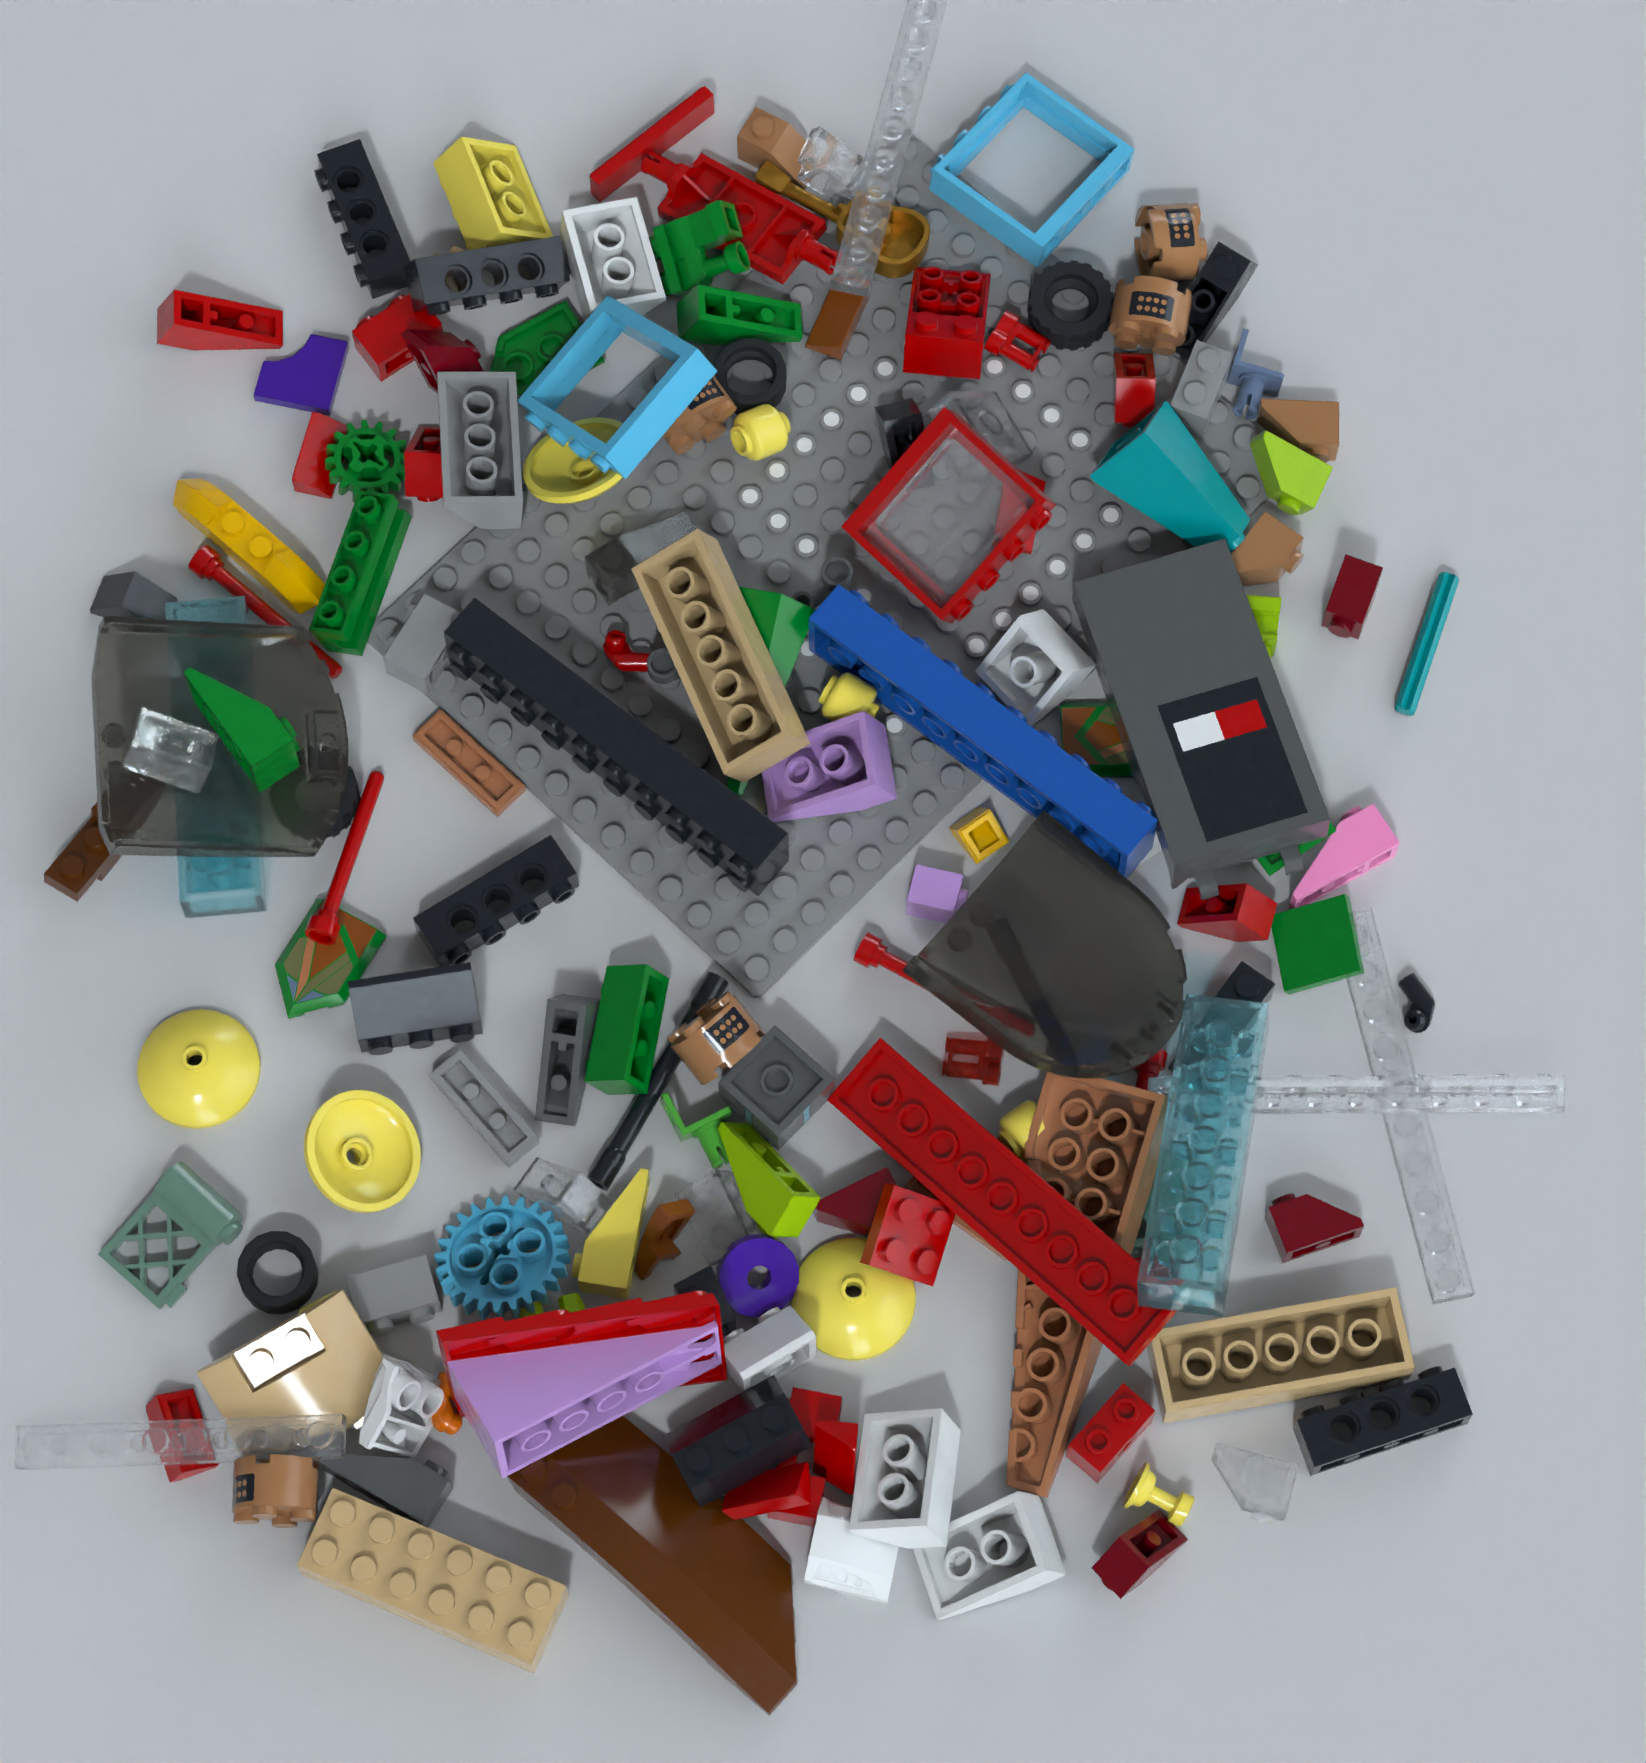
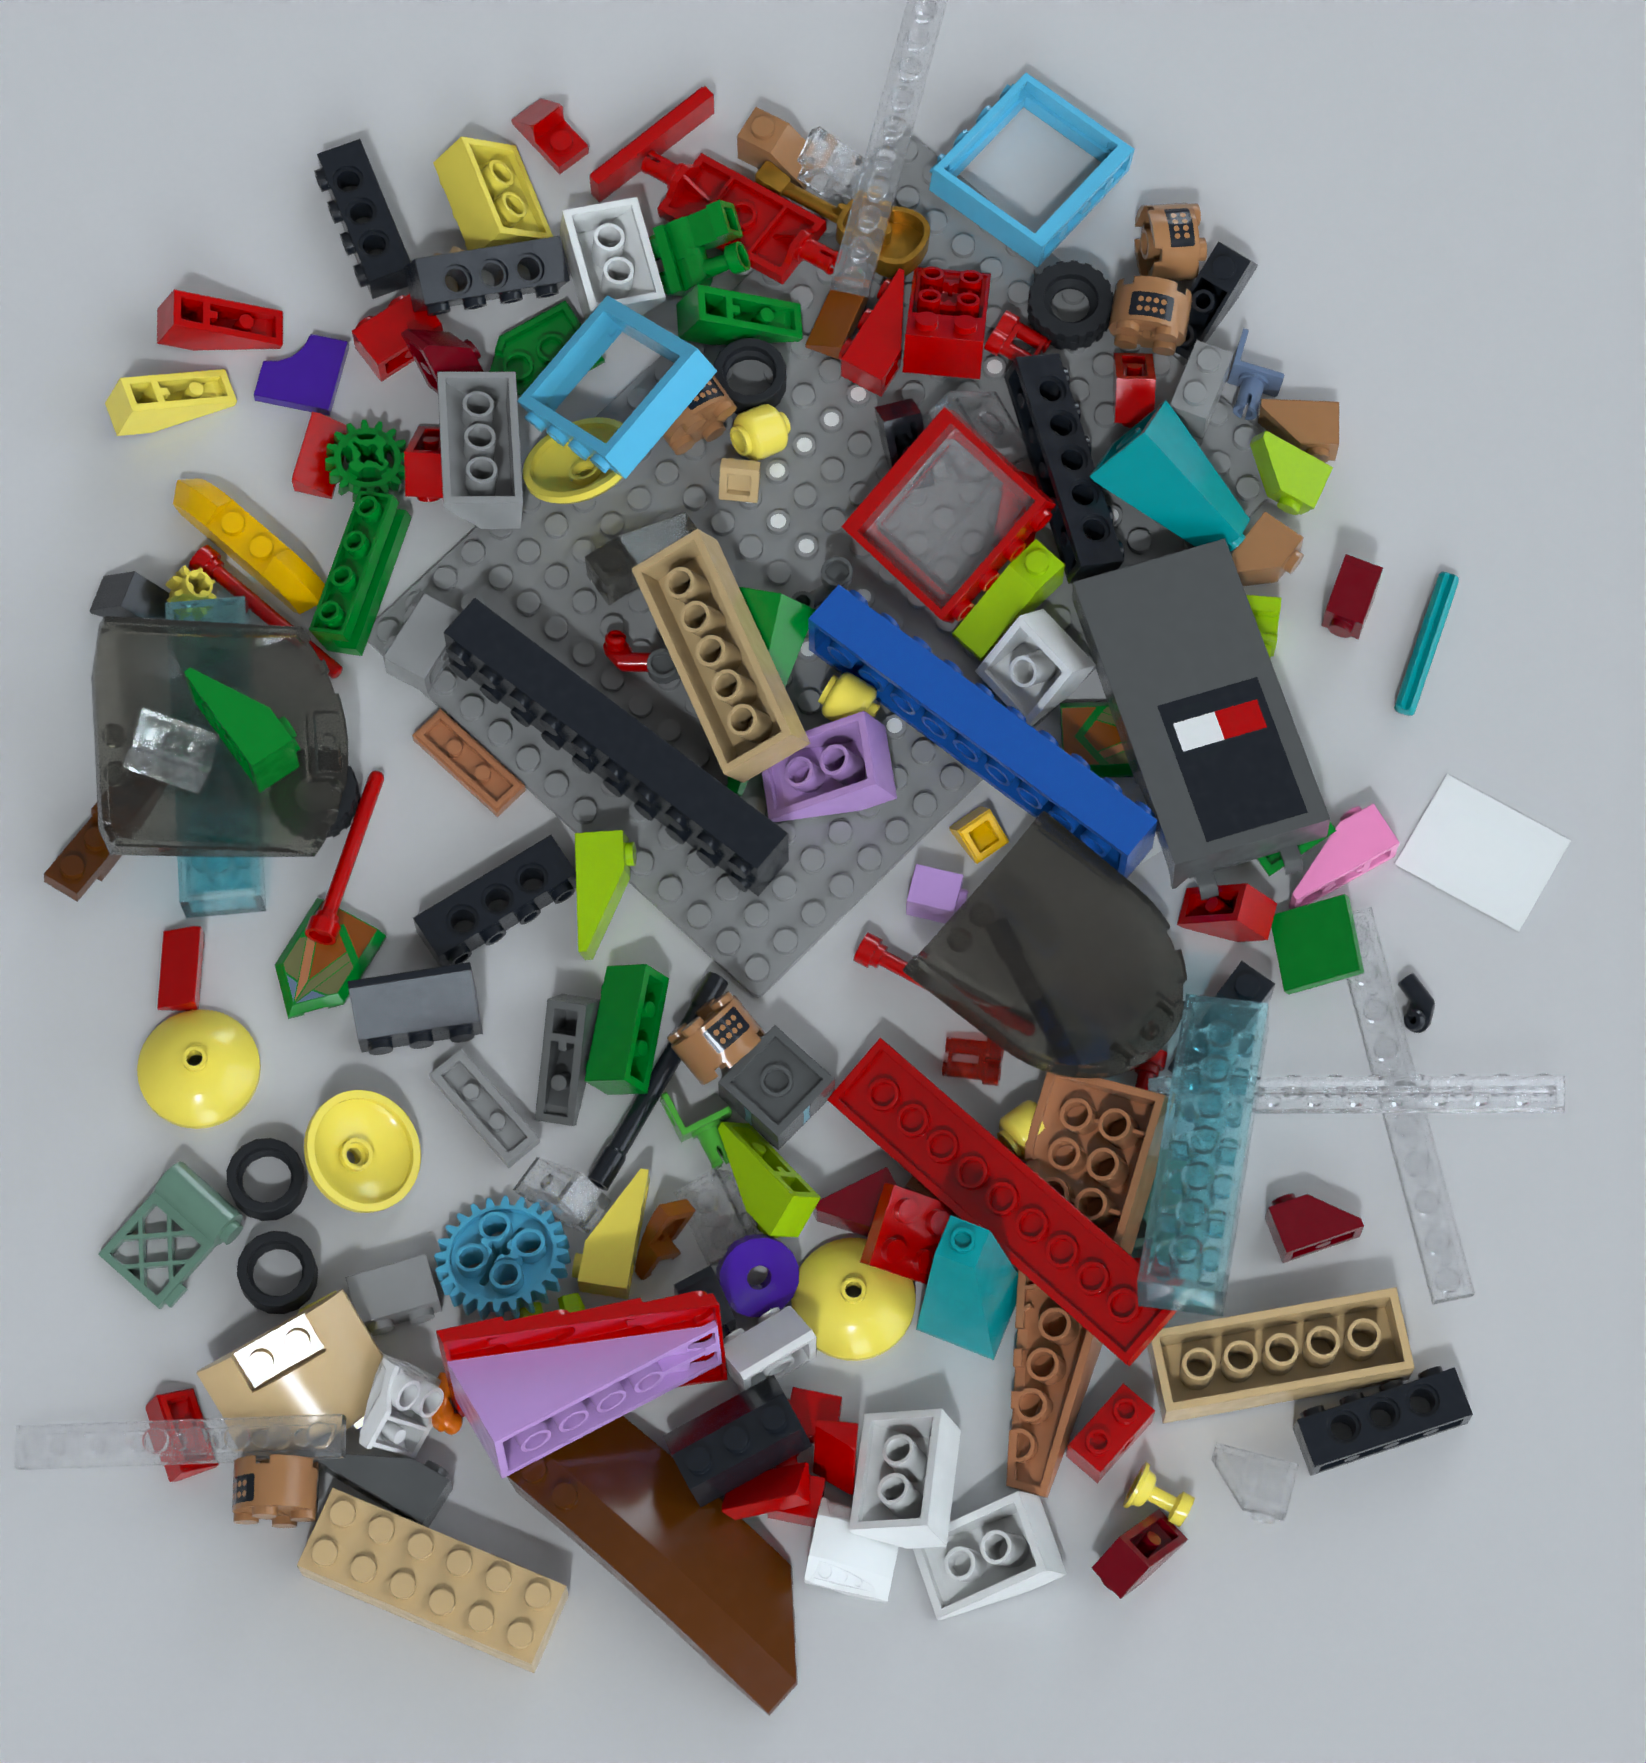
(167, 400): none -> light yellow slope
(181, 969): none -> red slope
(190, 585): none -> light yellow gear
(266, 1148): none -> black tyre
(550, 134): none -> red slope
(601, 879): none -> lime slope
(739, 480): none -> tan tile
(876, 350): none -> red slope
(969, 1290): none -> teal slope
(1014, 593): none -> lime slope
(1048, 452): none -> black brick
(1482, 852): none -> white sticker

